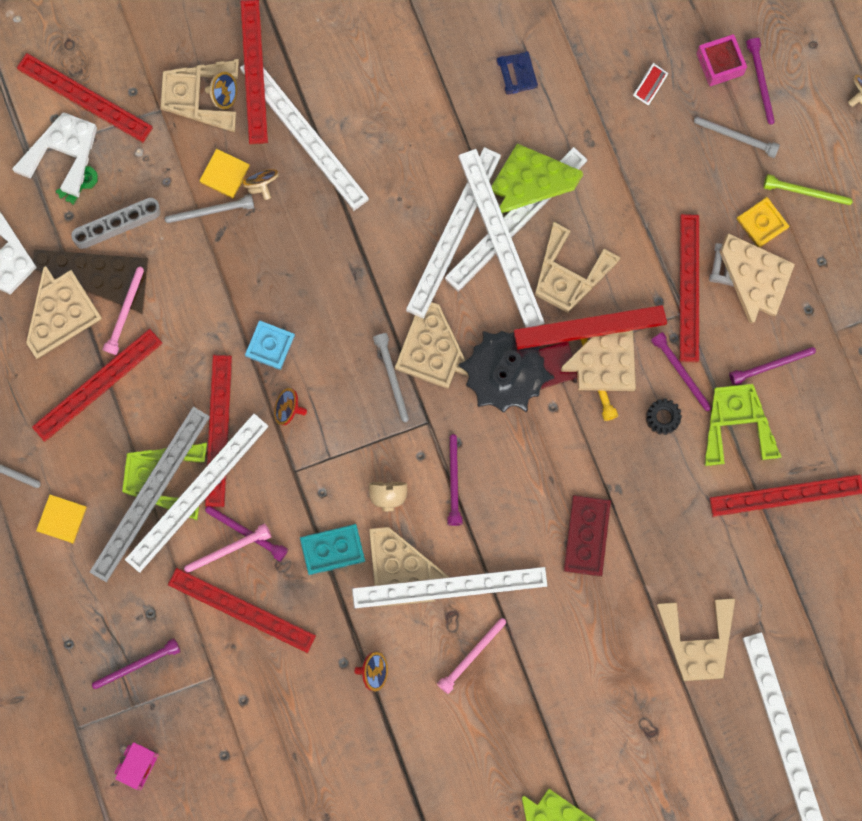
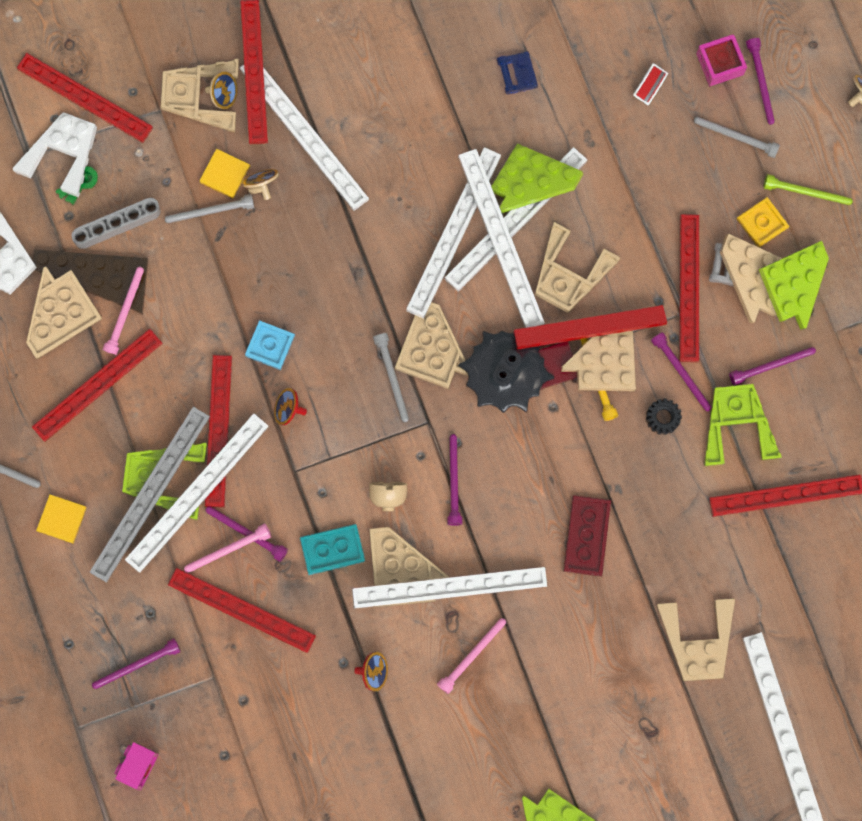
(796, 282): none -> lime wing

